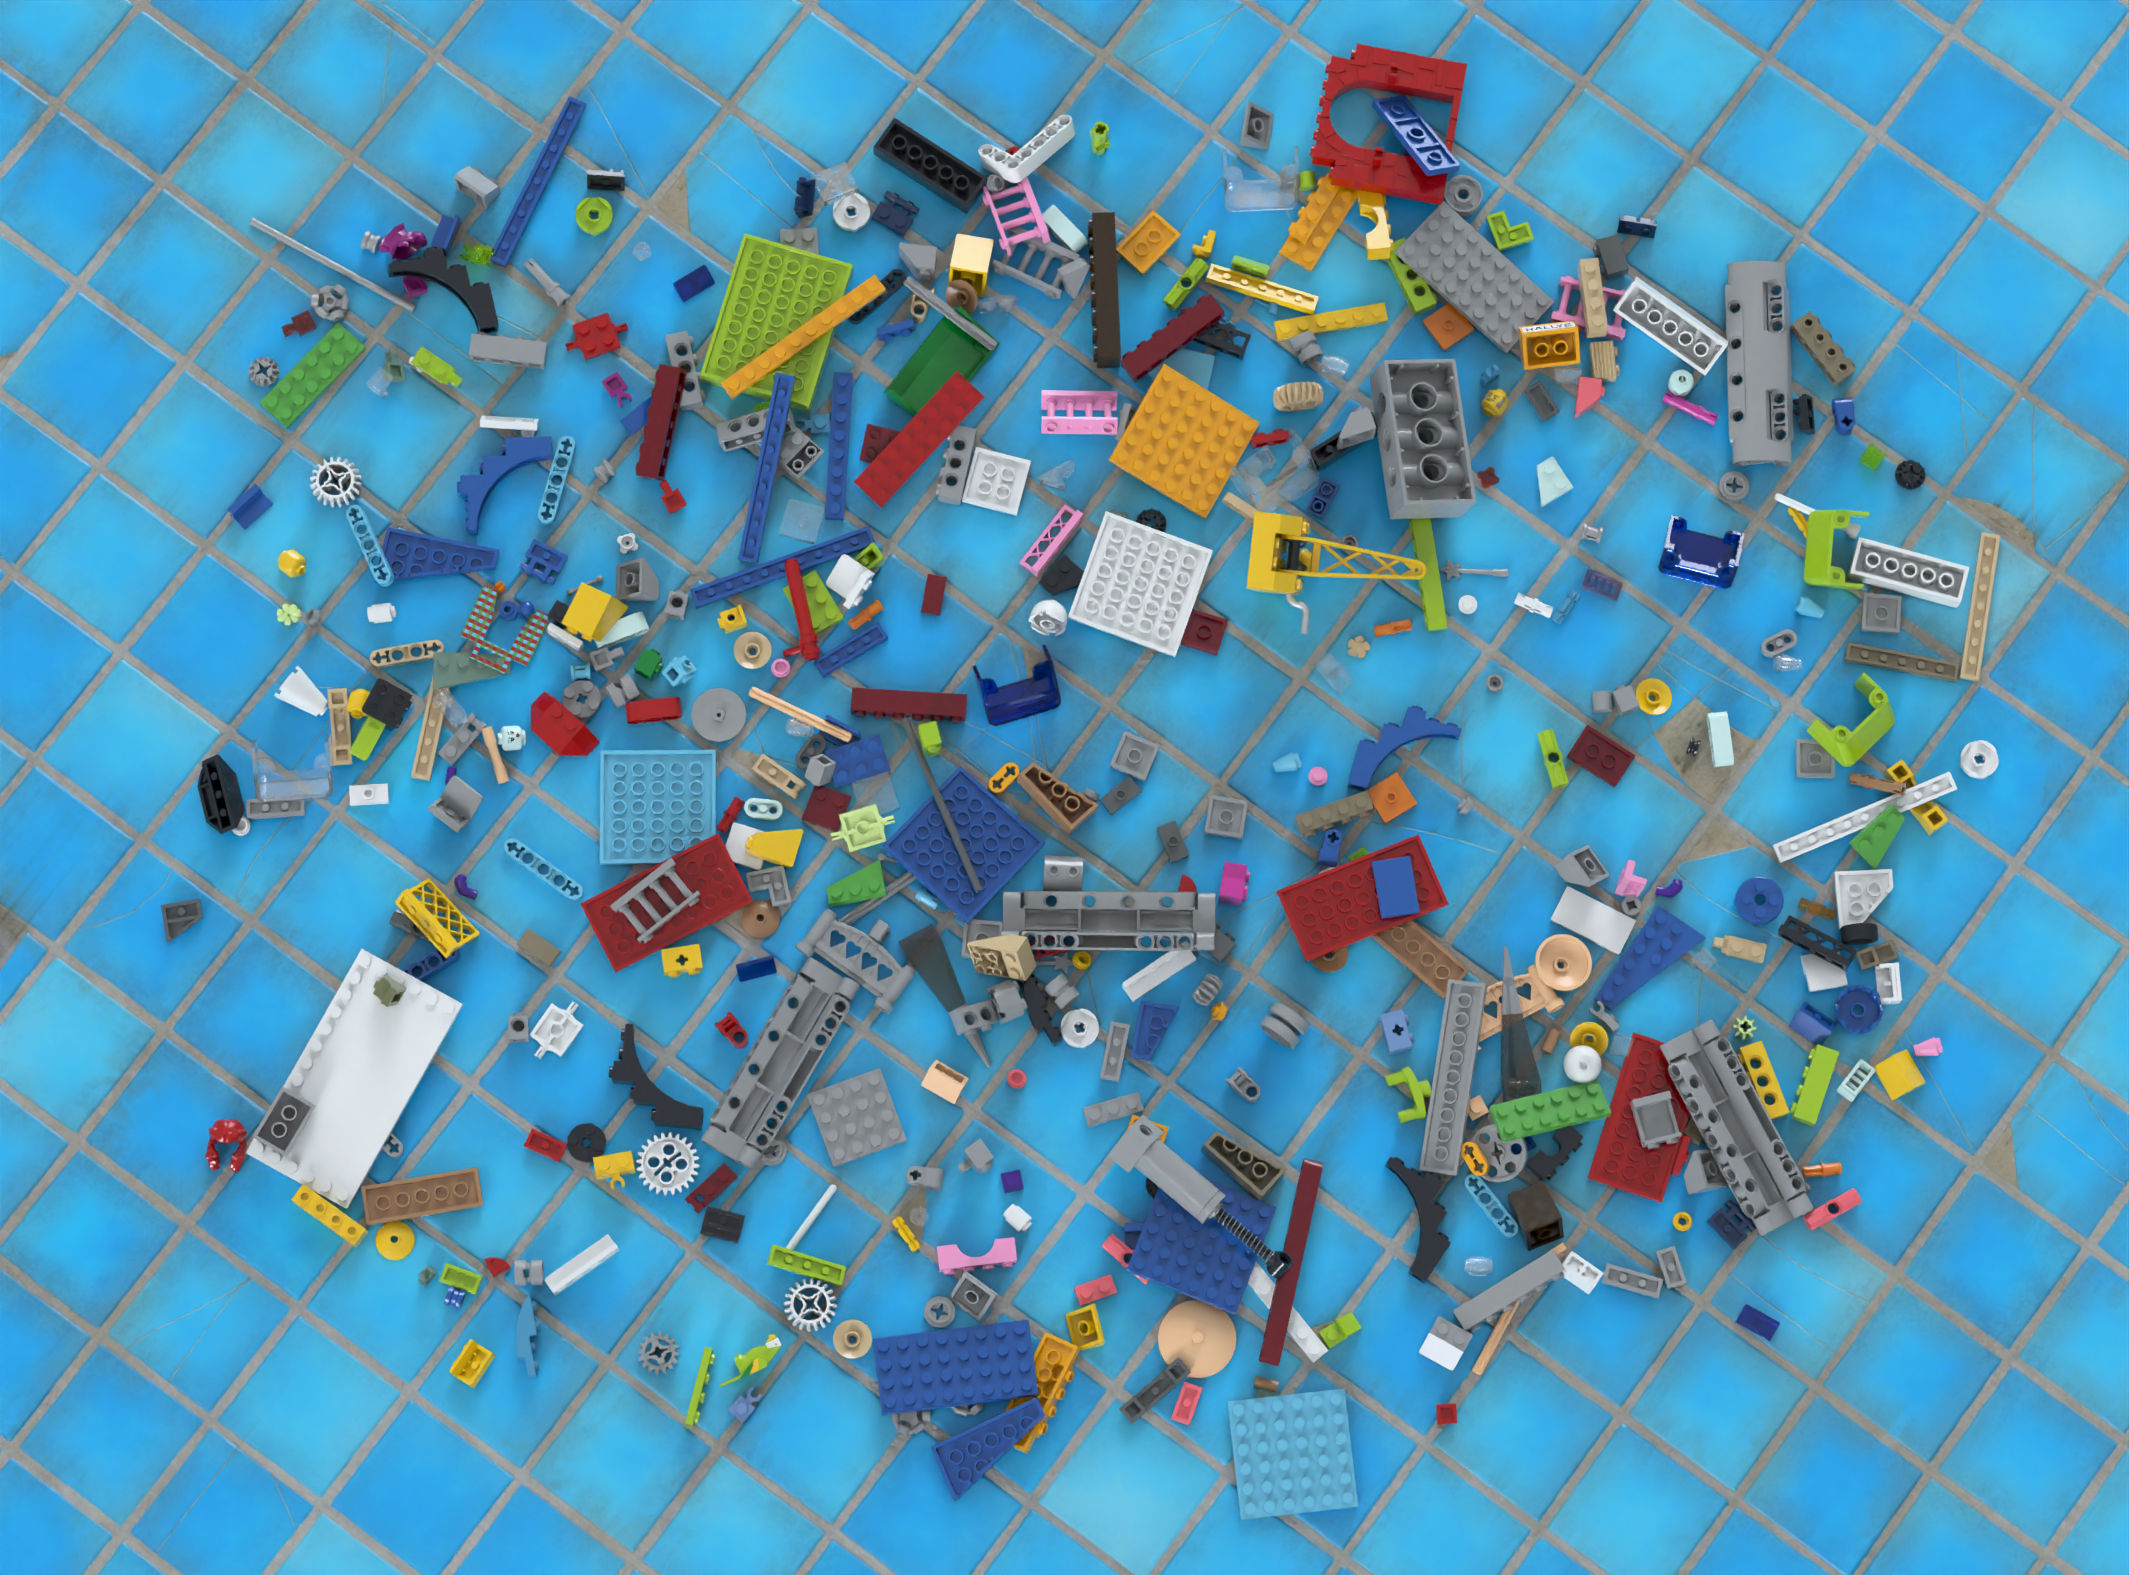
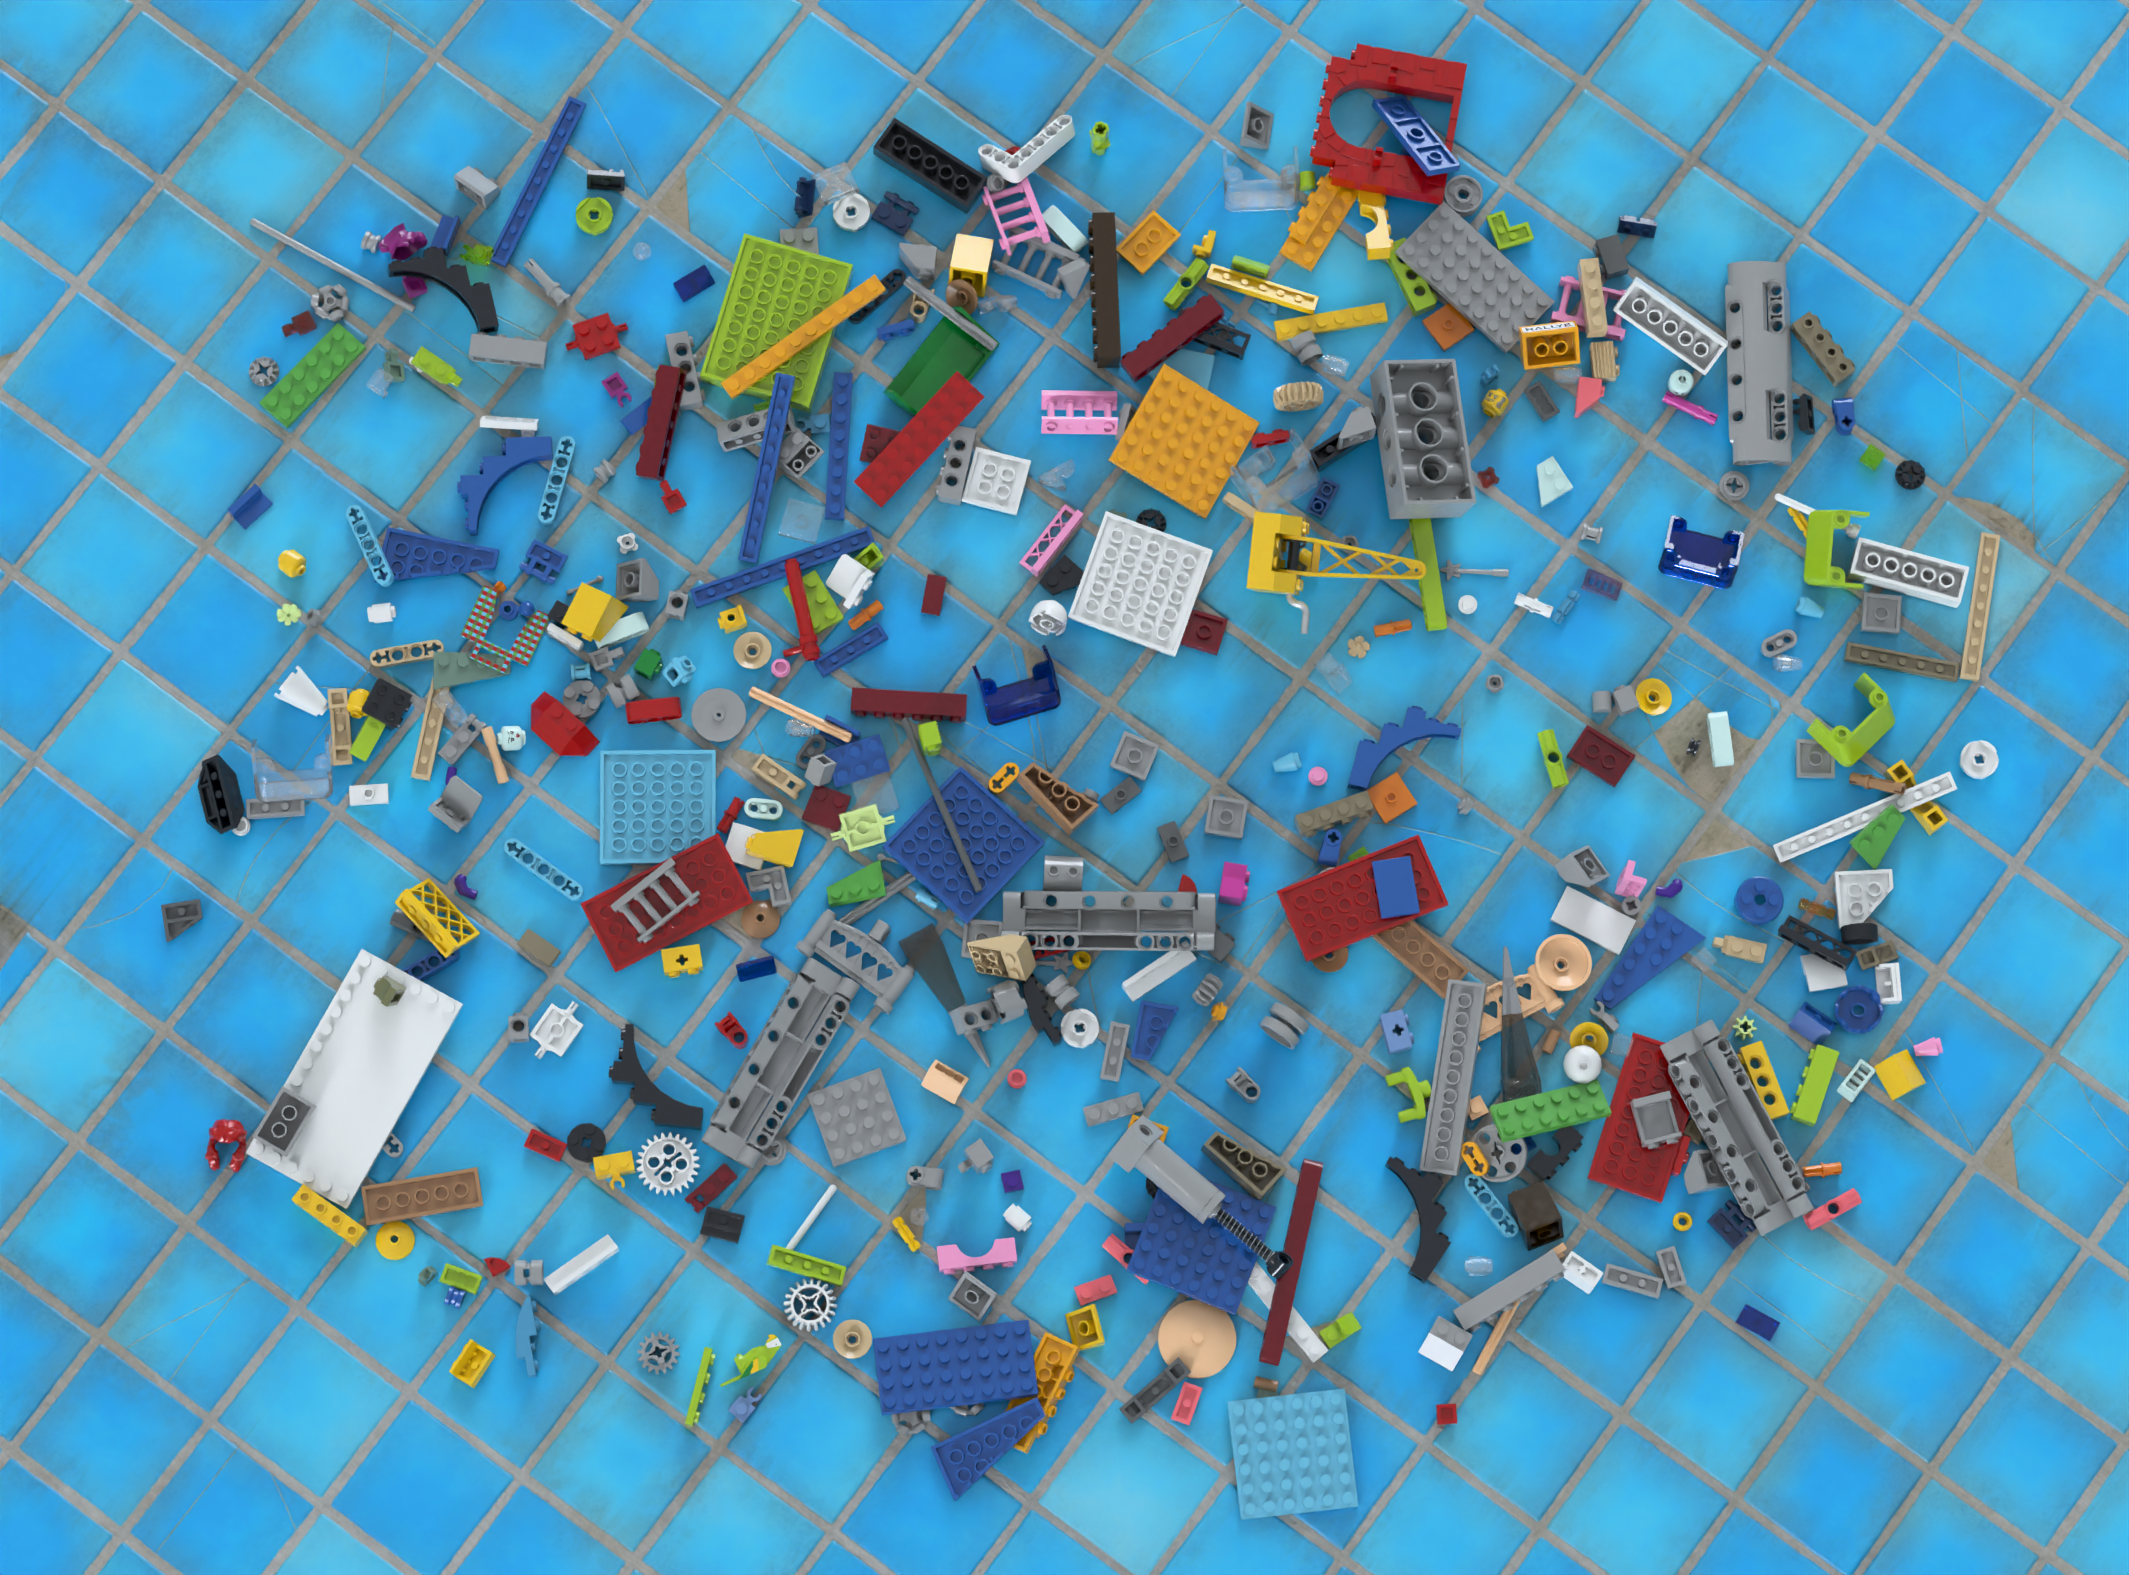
(329, 485): white gear -> none
(935, 1303): light grey gear -> none

